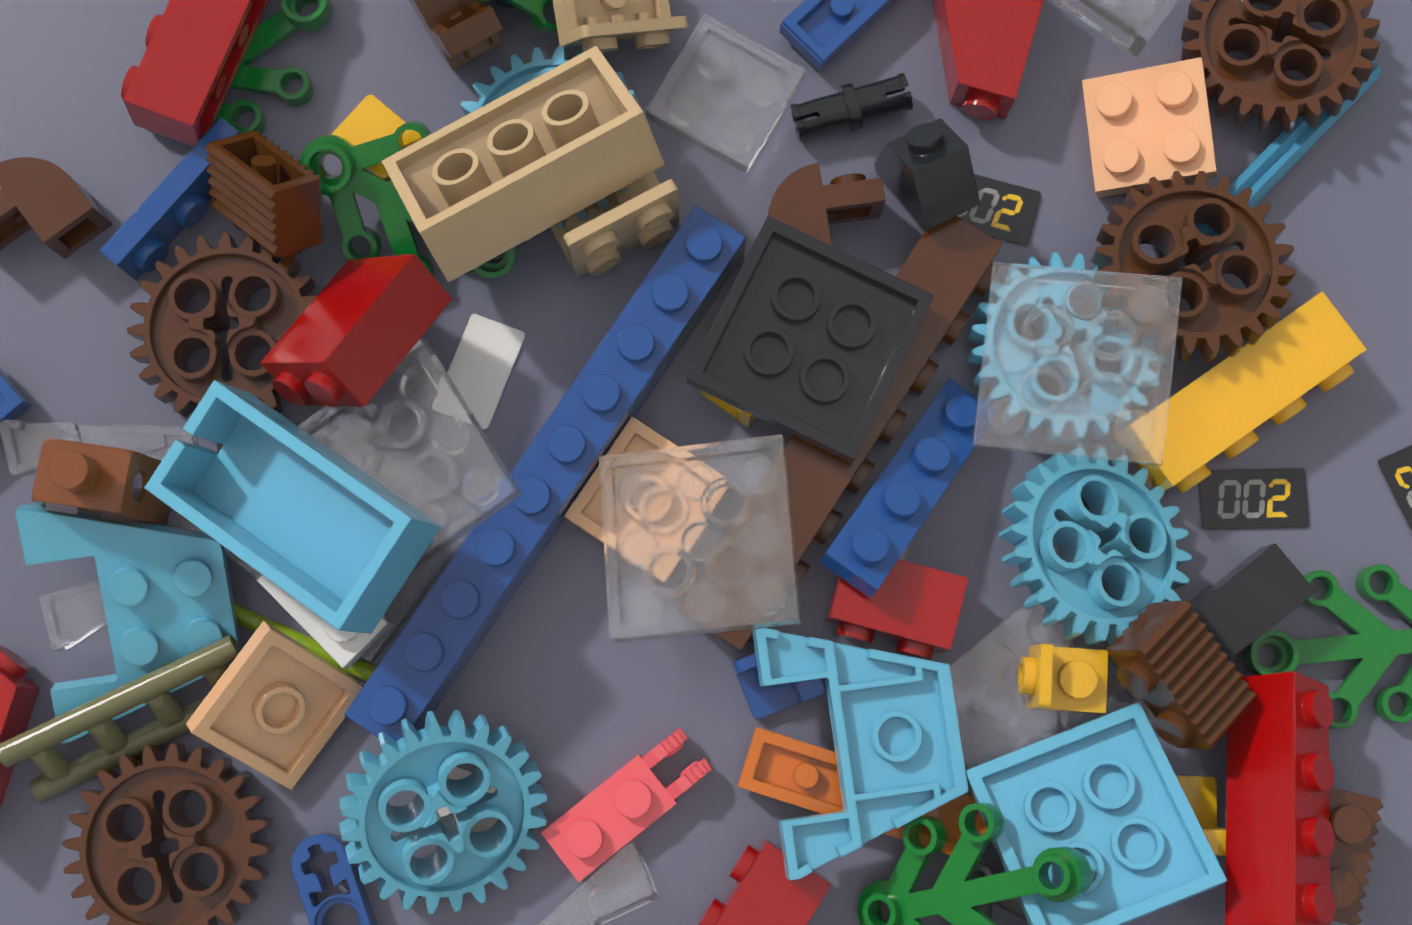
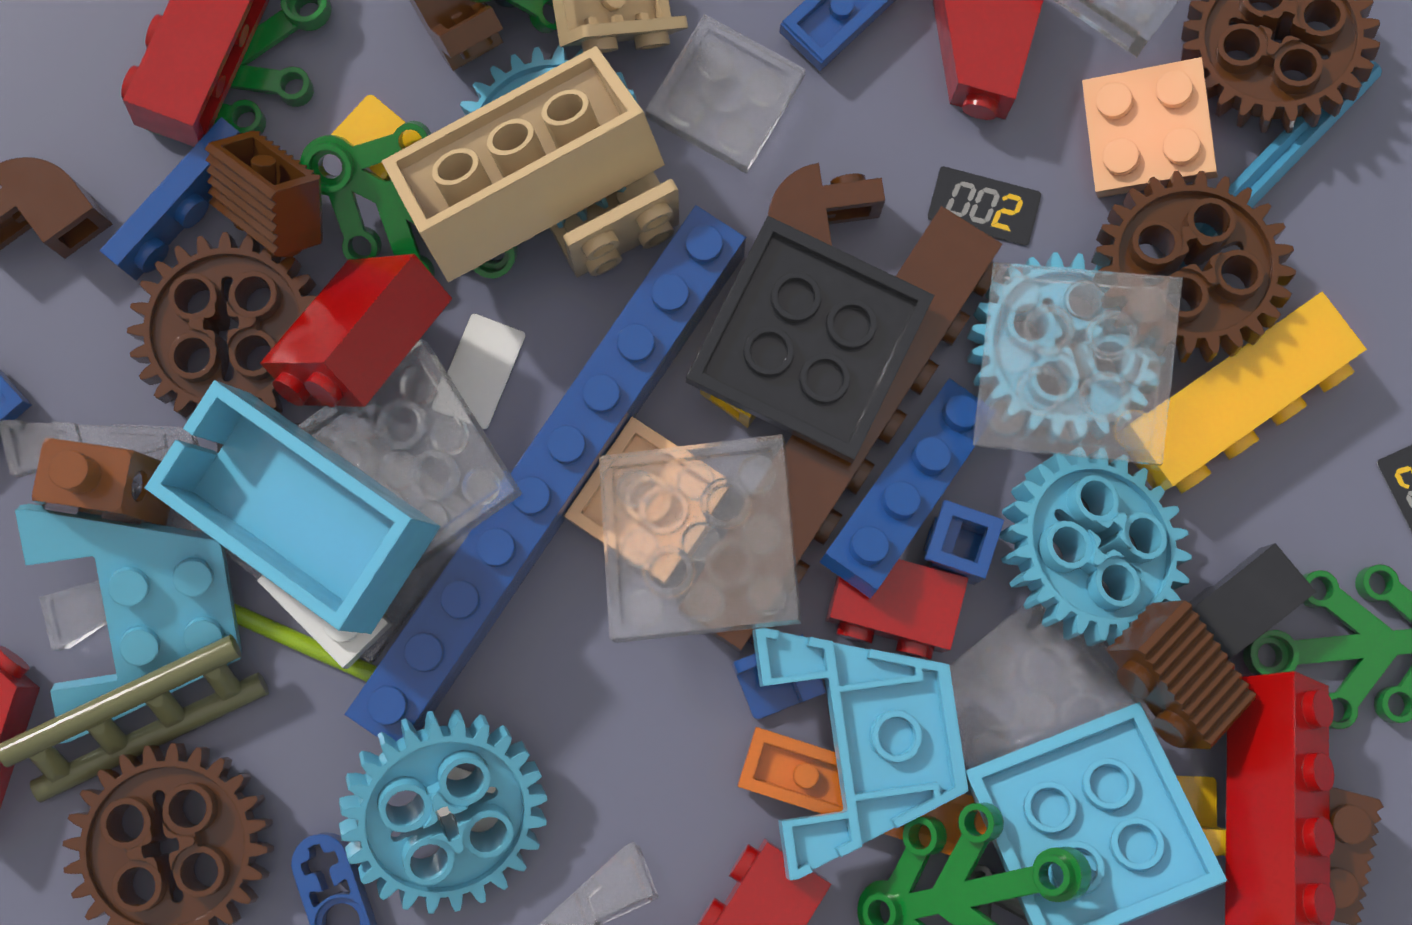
(275, 706): light nougat plate -> none
(620, 809): coral hinge -> none
(851, 106): black pin -> none
(930, 173): black slope -> none
(962, 541): none -> blue brick
(1064, 679): yellow bracket -> none
(1254, 499): black sticker -> none

